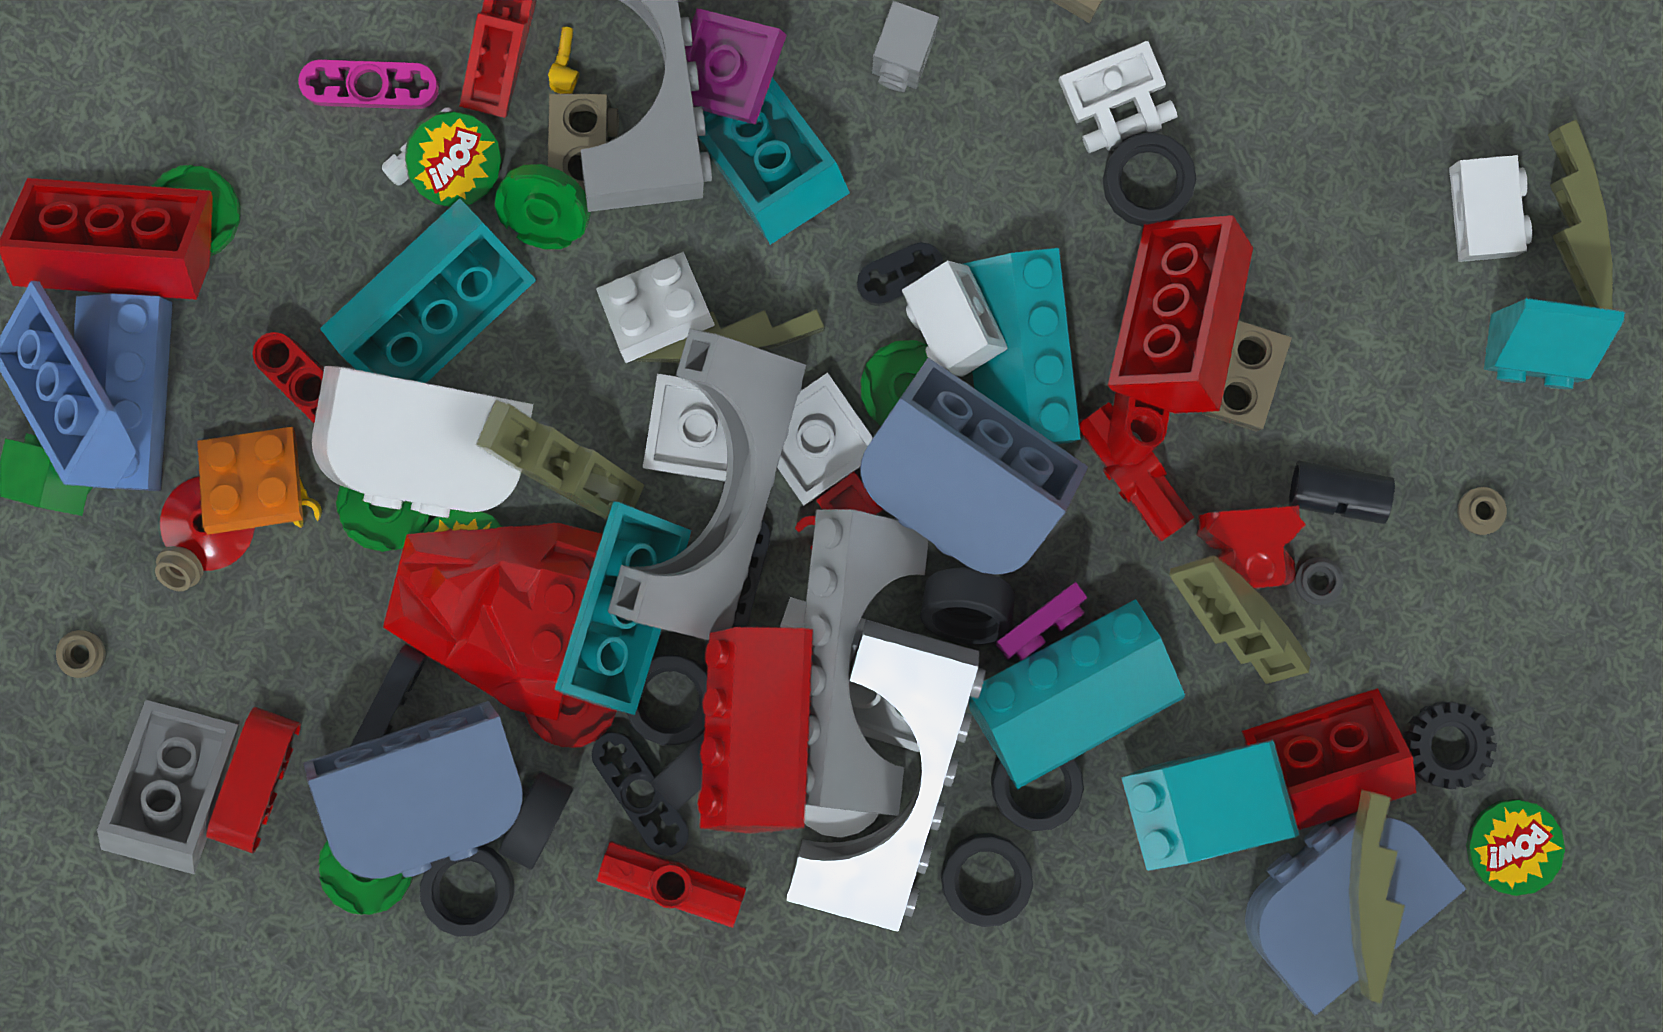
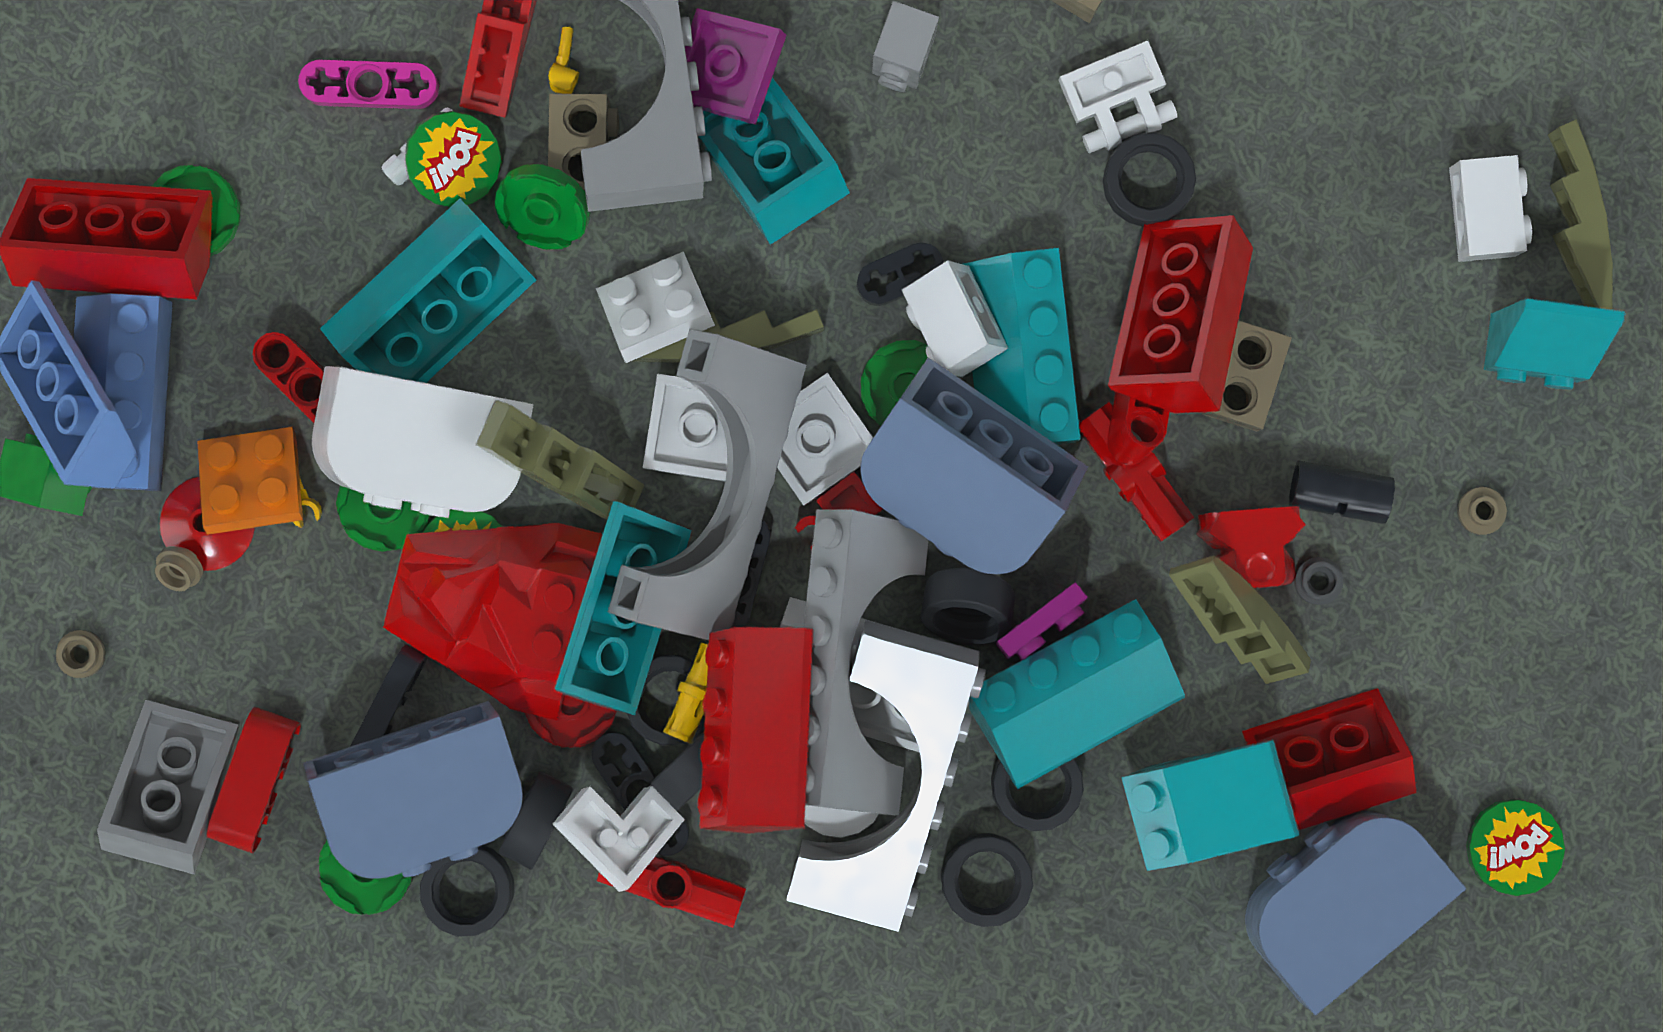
(614, 843): none -> white plate
(689, 704): none -> yellow pin
(1372, 914): olive slope -> none
(1477, 738): black tyre -> none

